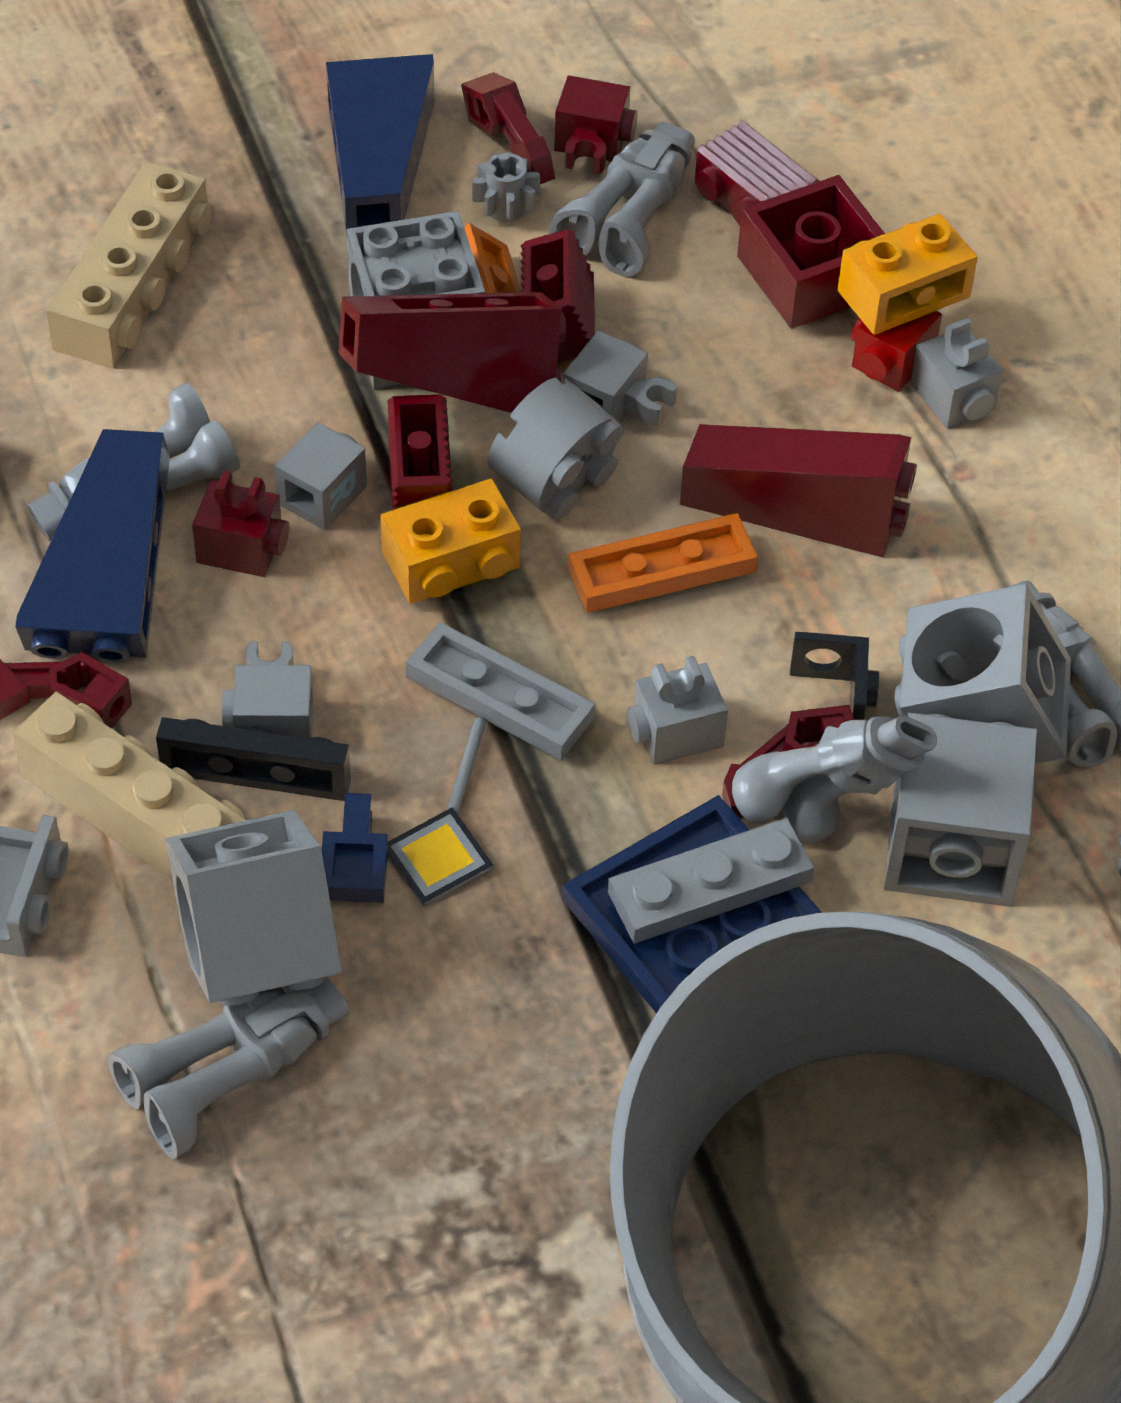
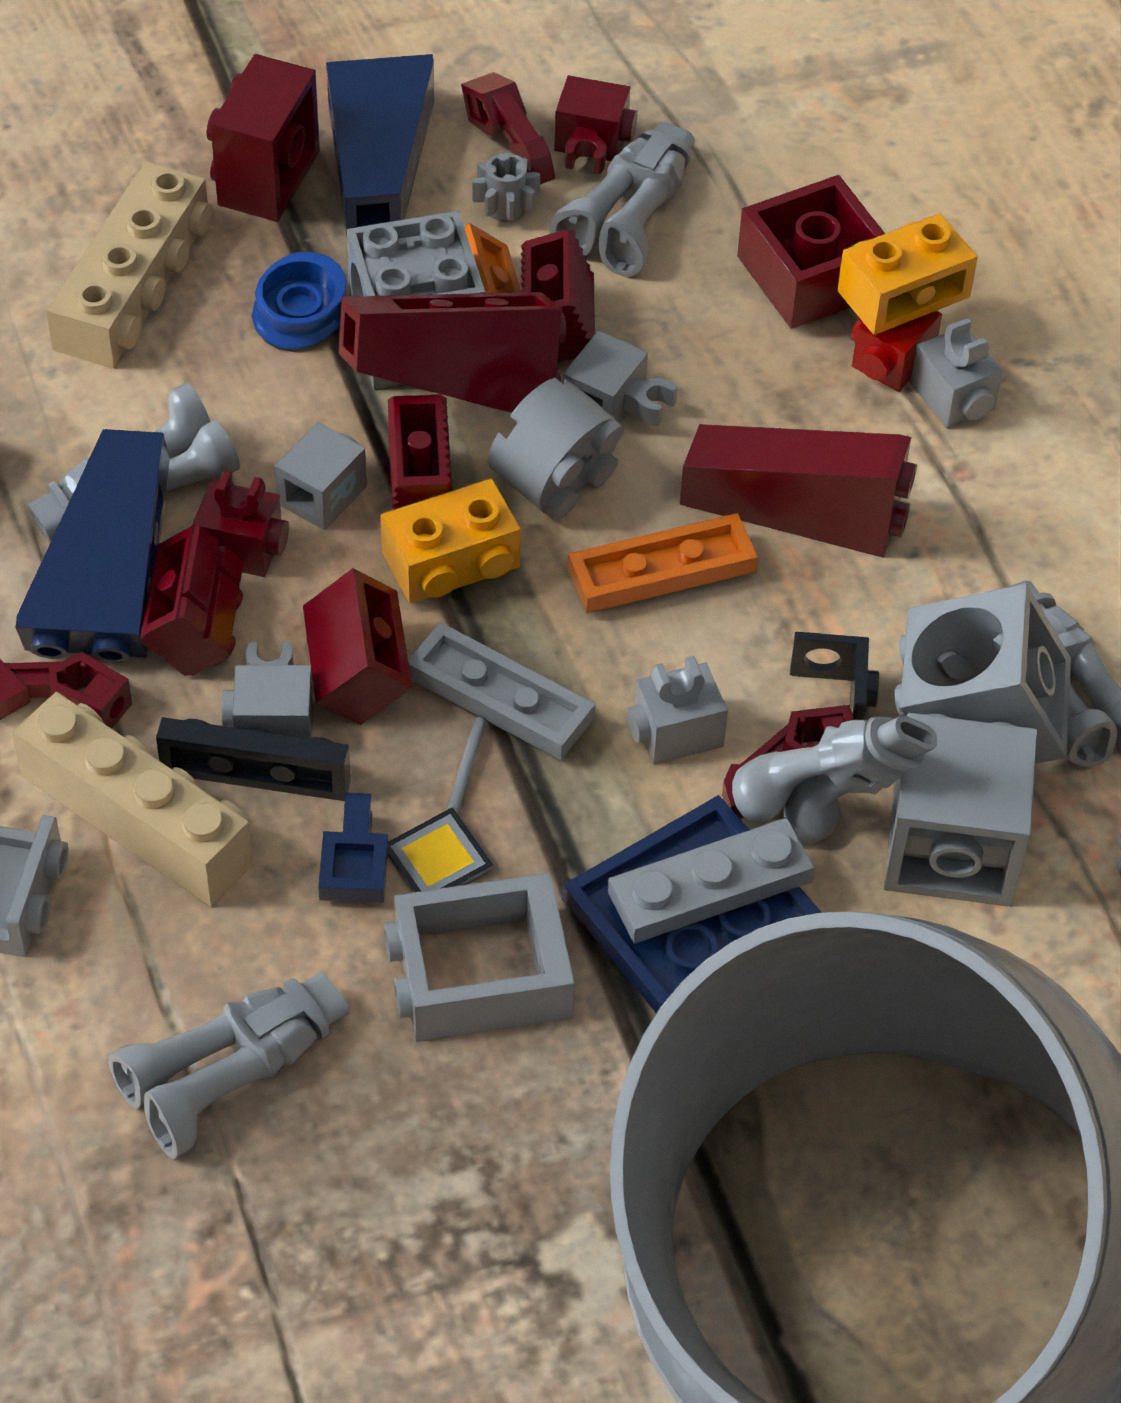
(192, 601): none -> dark red brick
(254, 907): light grey brick -> none
(264, 137): none -> dark red brick
(299, 300): none -> blue piece
(357, 647): none -> dark red brick
(486, 1004): none -> light grey window
(745, 170): brick -> none

